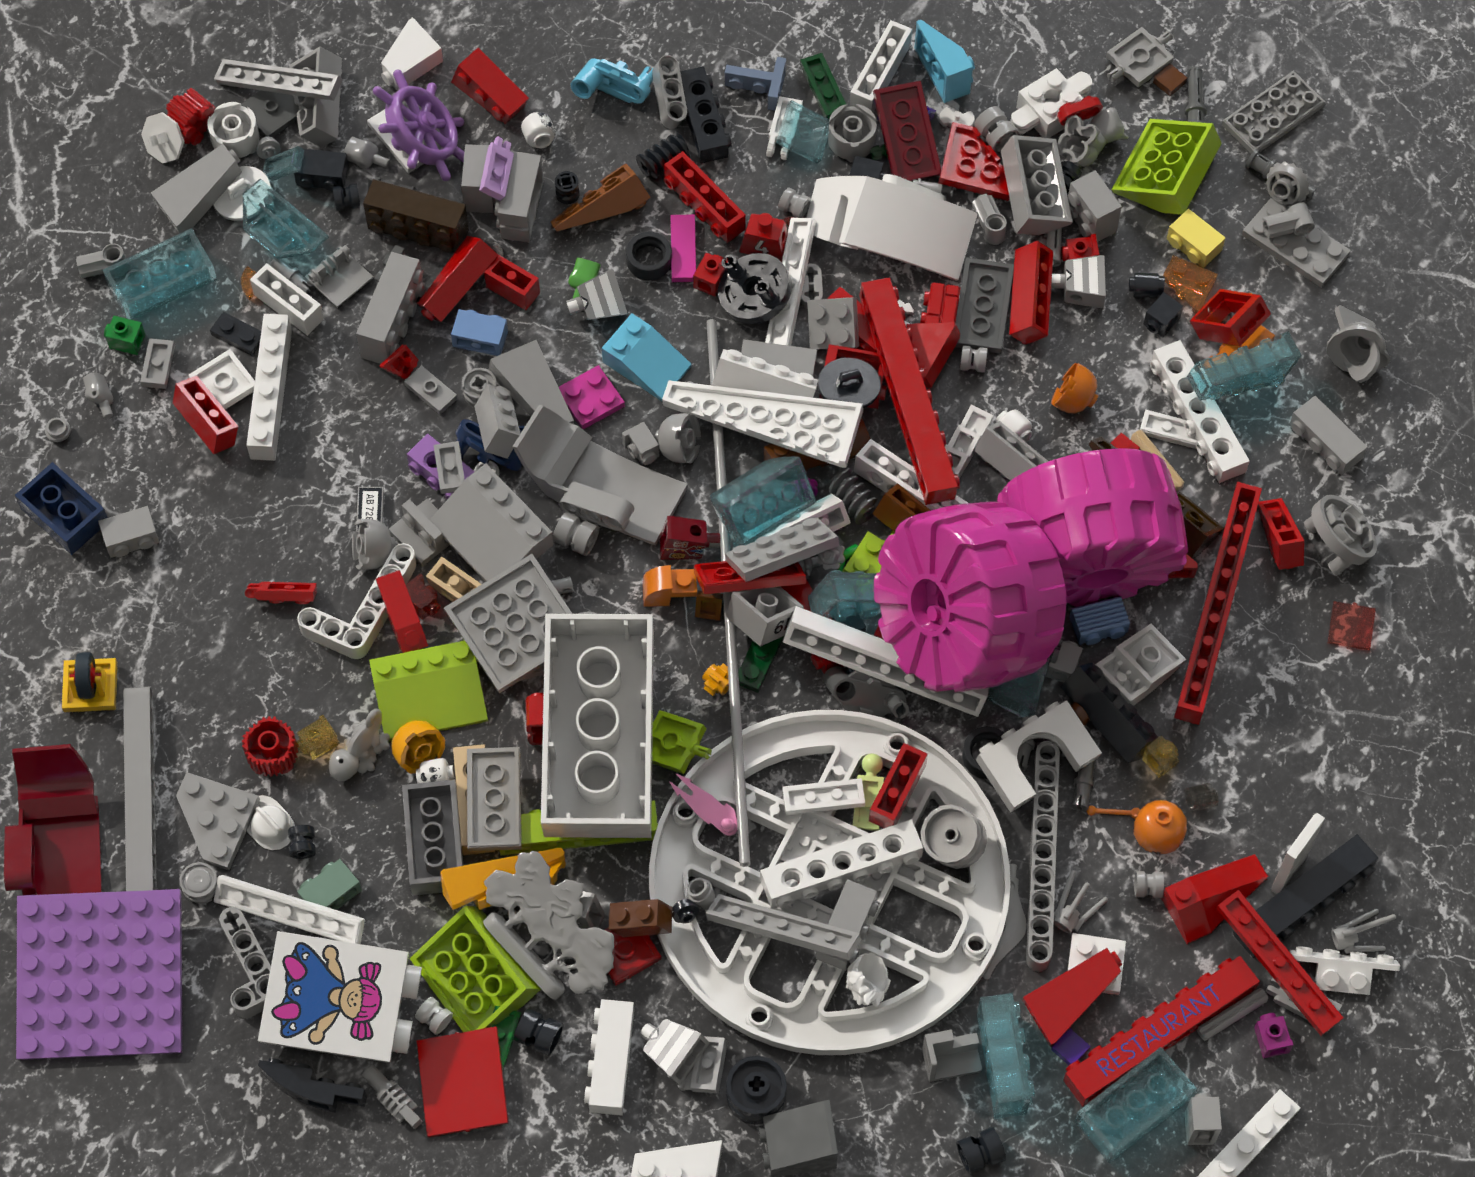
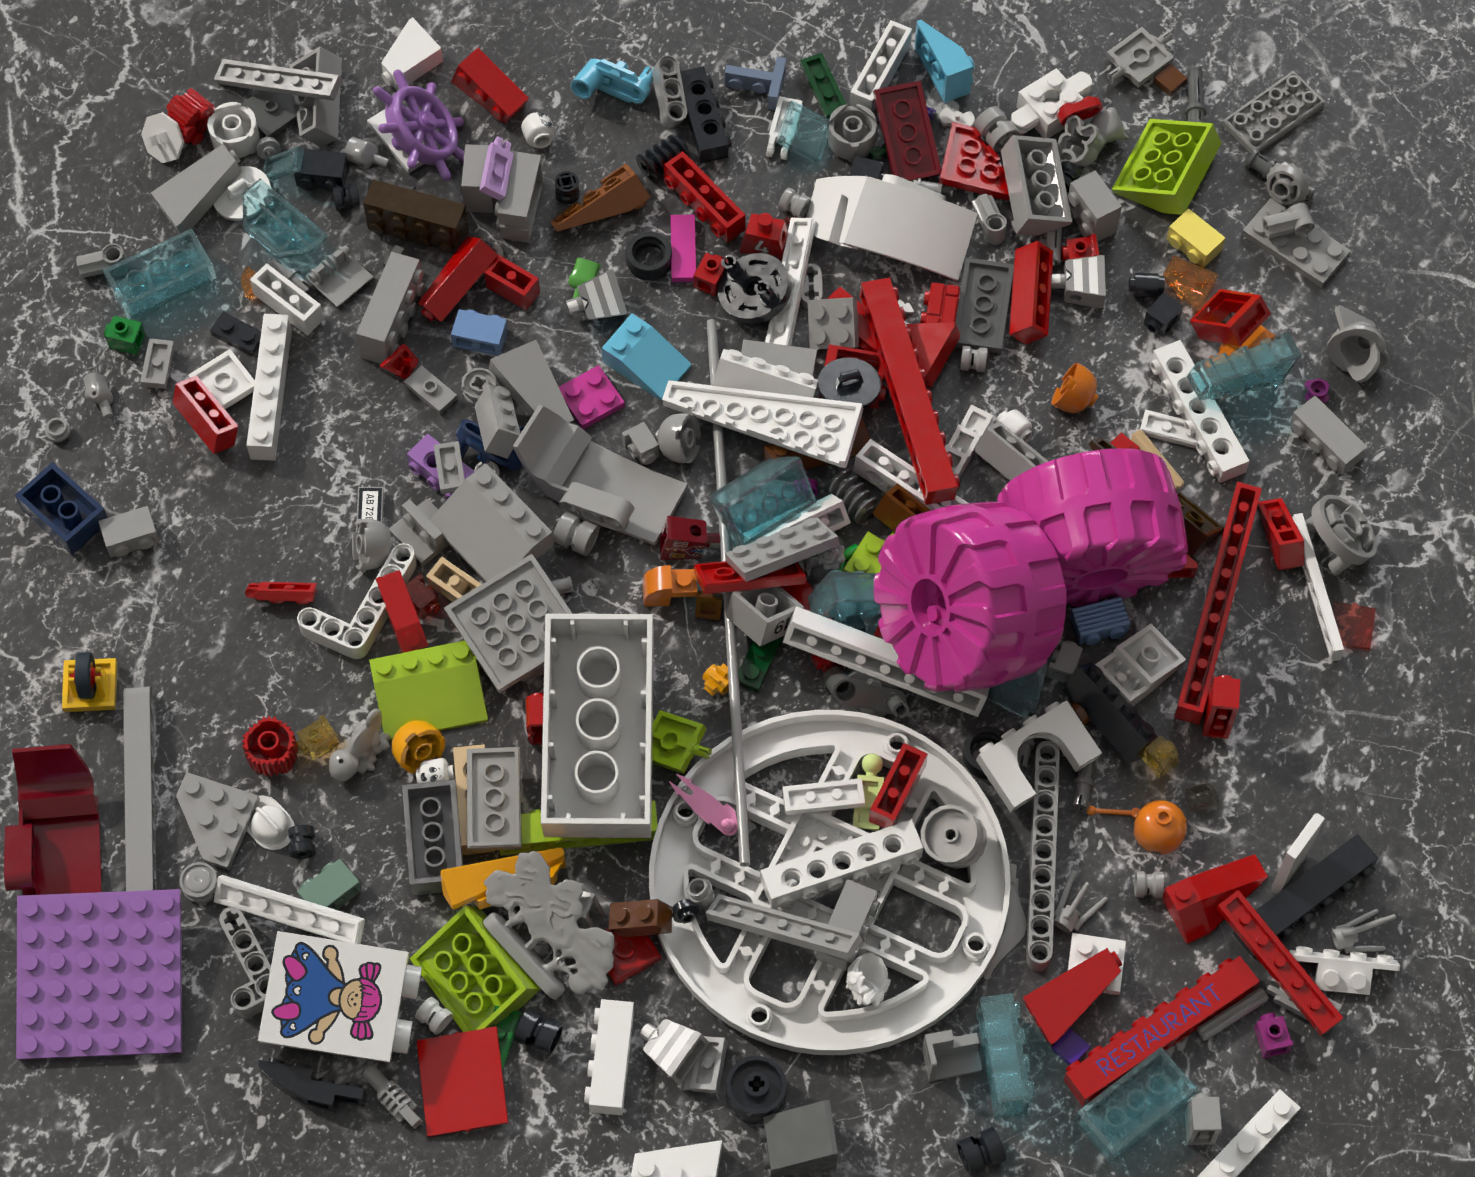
(1221, 707): none -> red brick
(1319, 594): none -> white tile
(1320, 385): none -> magenta plate

